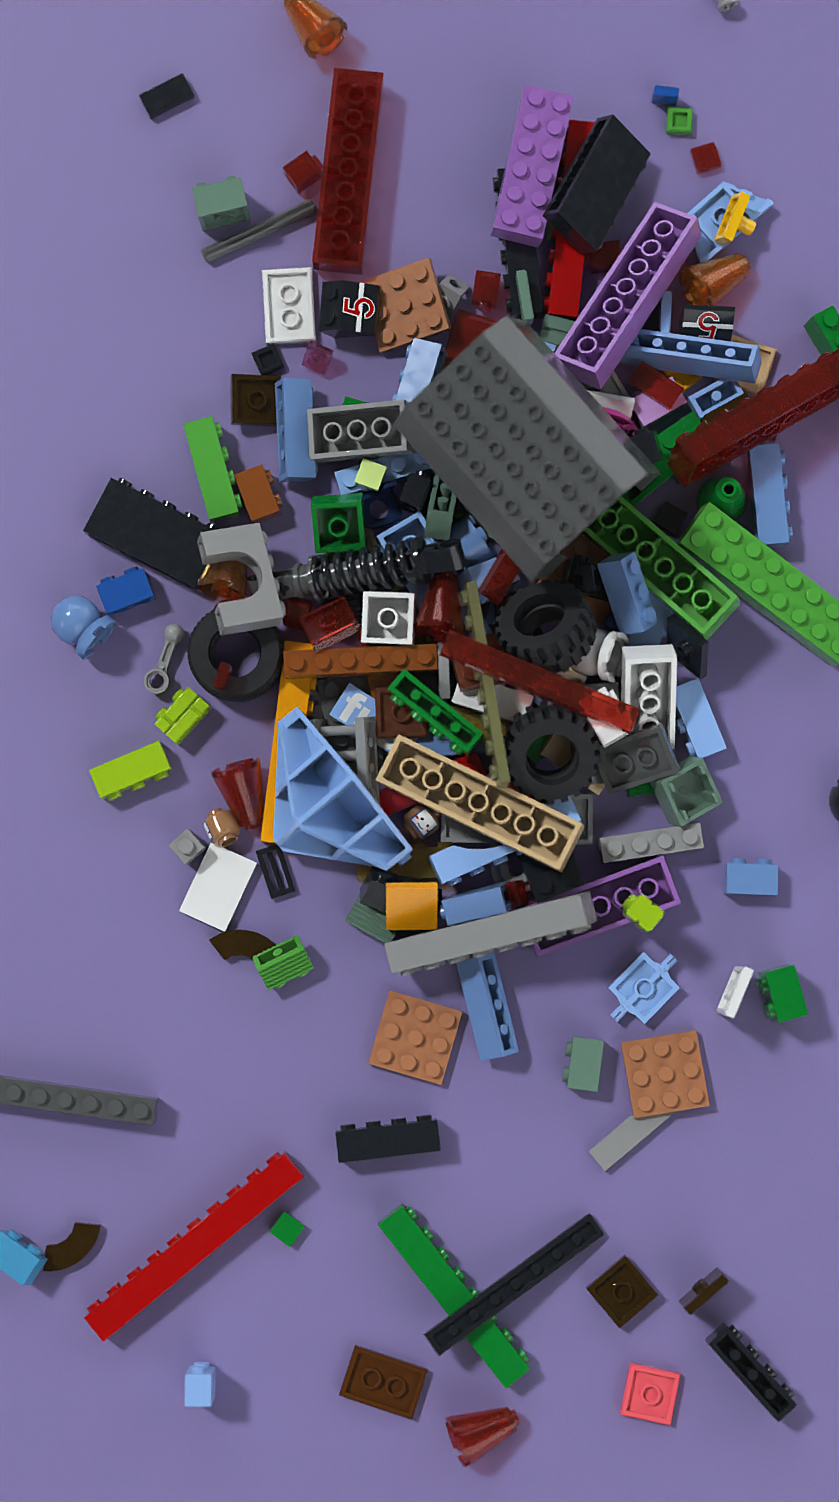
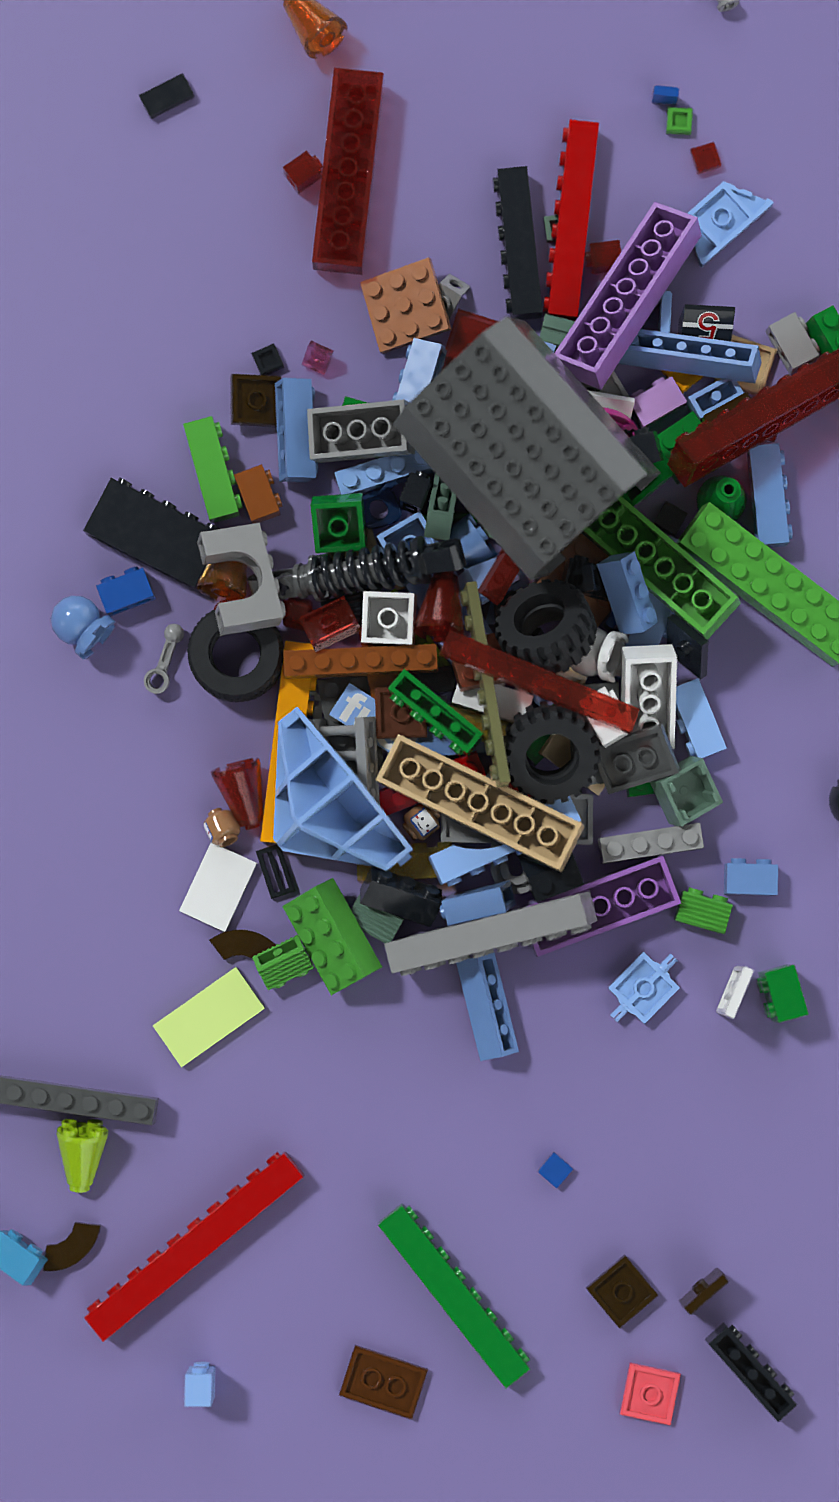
(81, 1151): none -> lime cone
(131, 771): lime brick -> none
(182, 715): lime brick -> none
(187, 846): light grey brick -> none
(208, 1017): none -> yellowish green tile
(221, 203): sand green container -> none
(222, 676): clear red tile -> none
(258, 230): dark grey axle -> none
(287, 1228): green tile -> none
(288, 306): white tile -> none
(332, 936): none -> bright green brick
(349, 309): black slope -> none
(370, 475): yellowish green tile -> none
(388, 1139): black brick -> none
(411, 906): light orange tile -> none
(415, 1037): nougat plate -> none
(443, 674): light grey tile -> none
(480, 1432): clear red cone -> none
(485, 290): clear red brick -> none
(513, 1284): black tile -> none
(517, 893): clear red tile -> none
(524, 296): sand green tile -> none
(531, 165): medium lavender brick -> none
(555, 1170): none -> blue tile
(584, 1063): sand green brick -> none
(597, 184): black brick -> none
(624, 1138): light grey tile -> none
(639, 910): lime brick -> none
(655, 385): clear red tile -> none
(665, 1074): nougat plate -> none
(703, 911): none -> bright green brick
(713, 279): clear orange cone -> none
(734, 219): yellow tile -> none
(792, 342): none -> light grey brick

